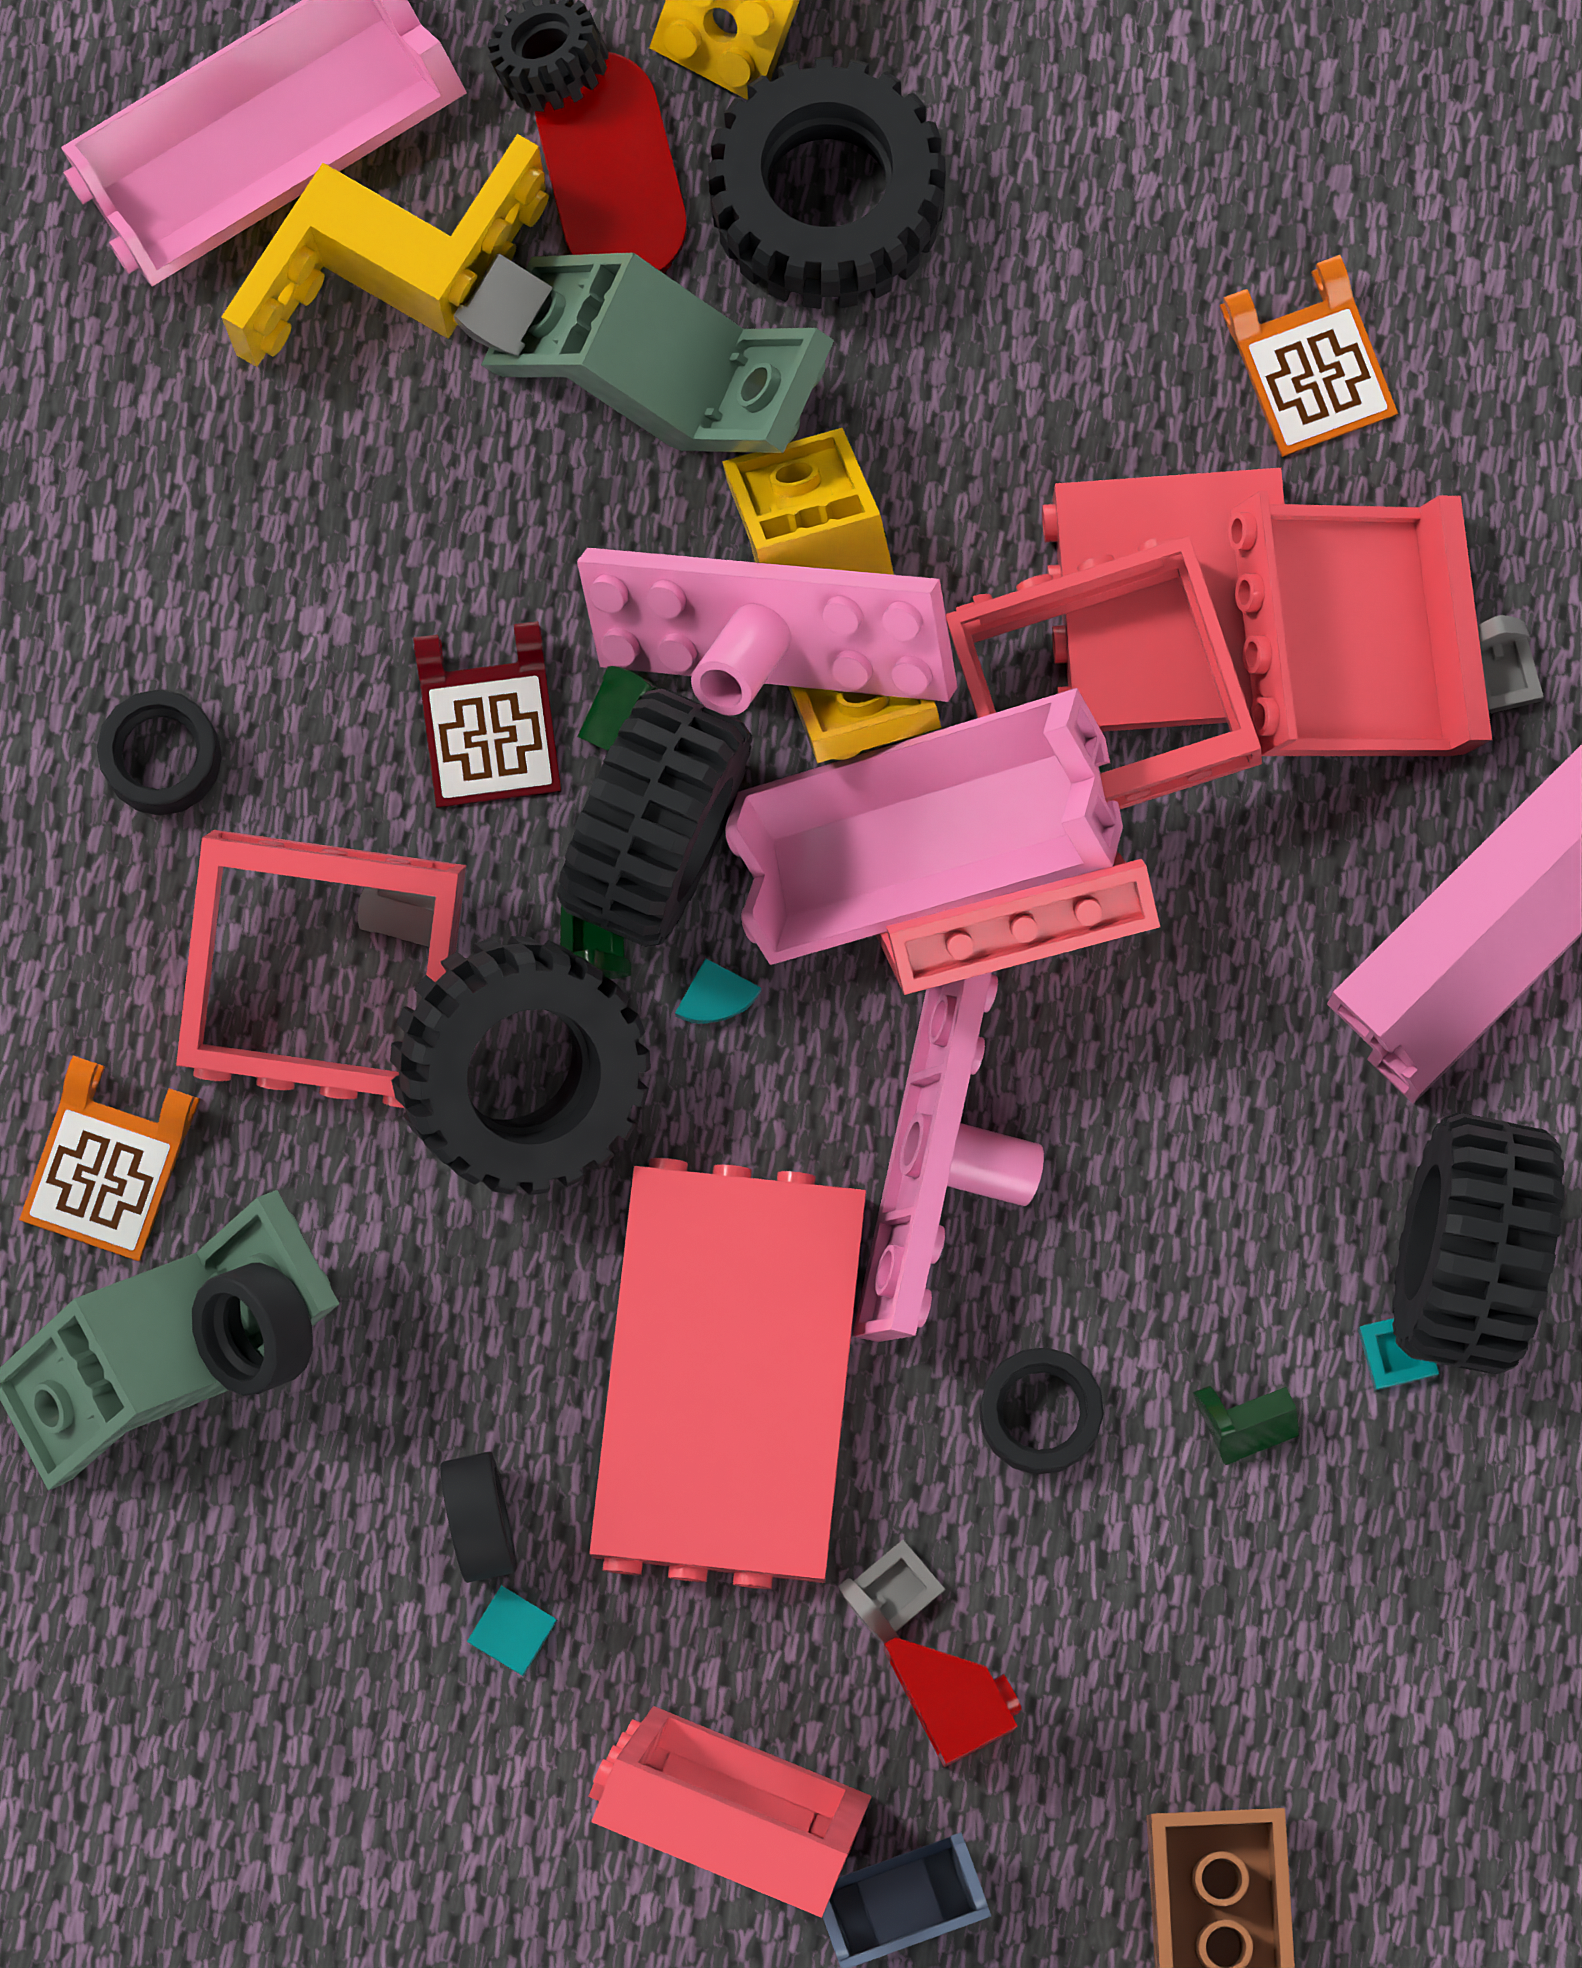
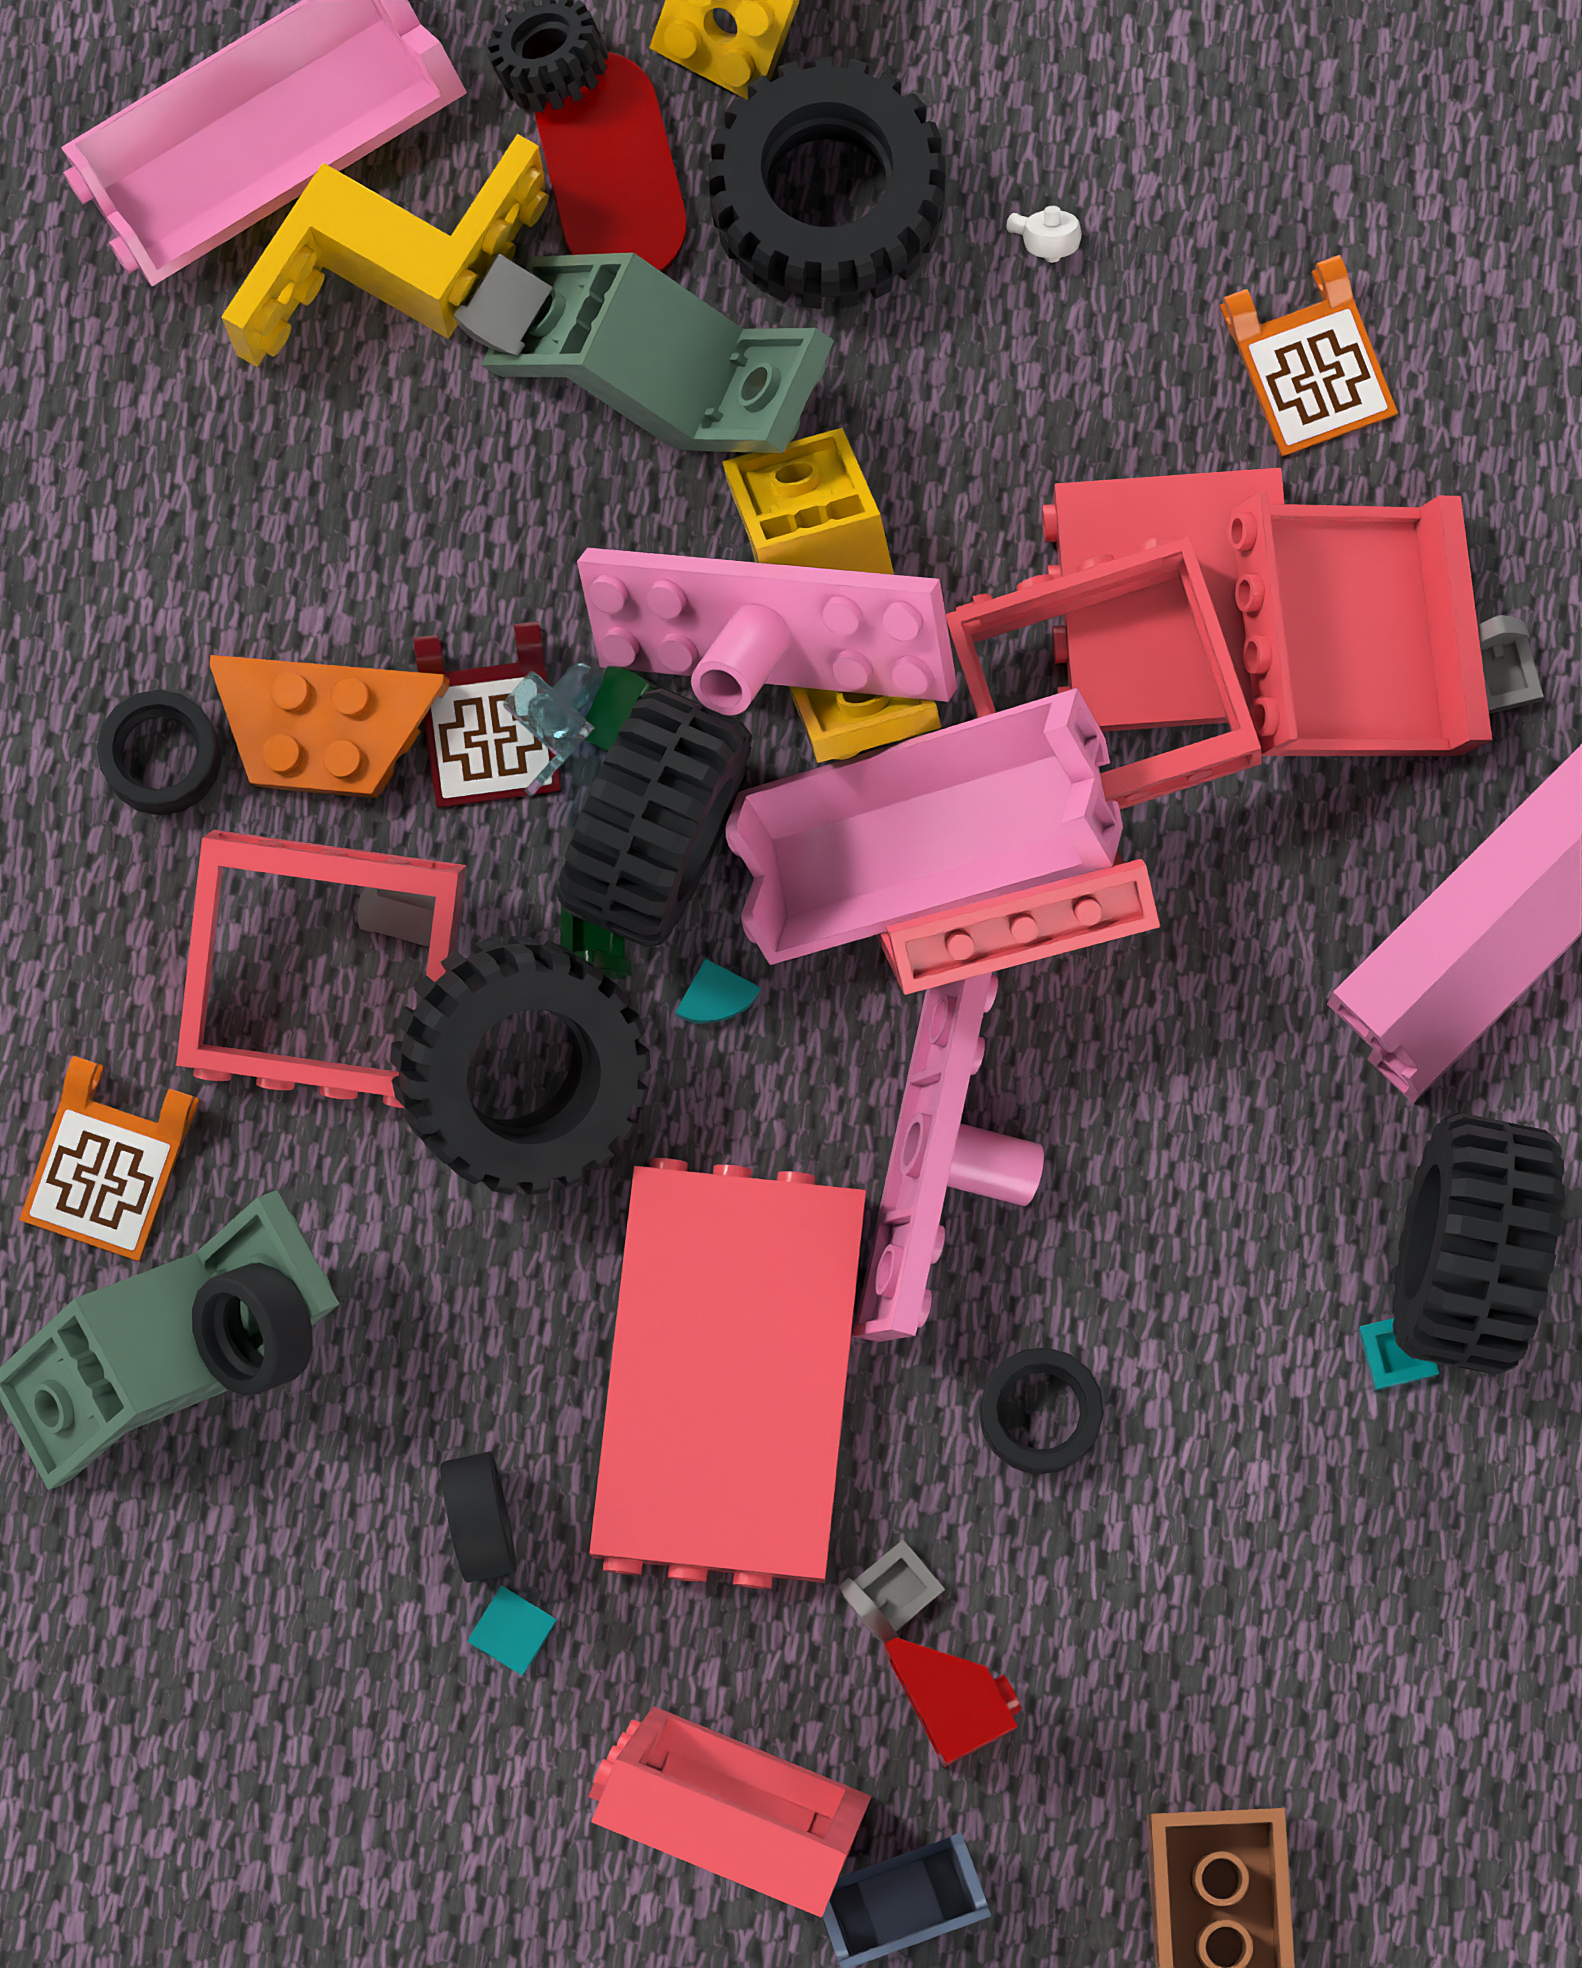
(322, 722): none -> orange wing
(554, 714): none -> clear light blue bracket
(1047, 233): none -> white piece
(1249, 1425): dark green tile -> none

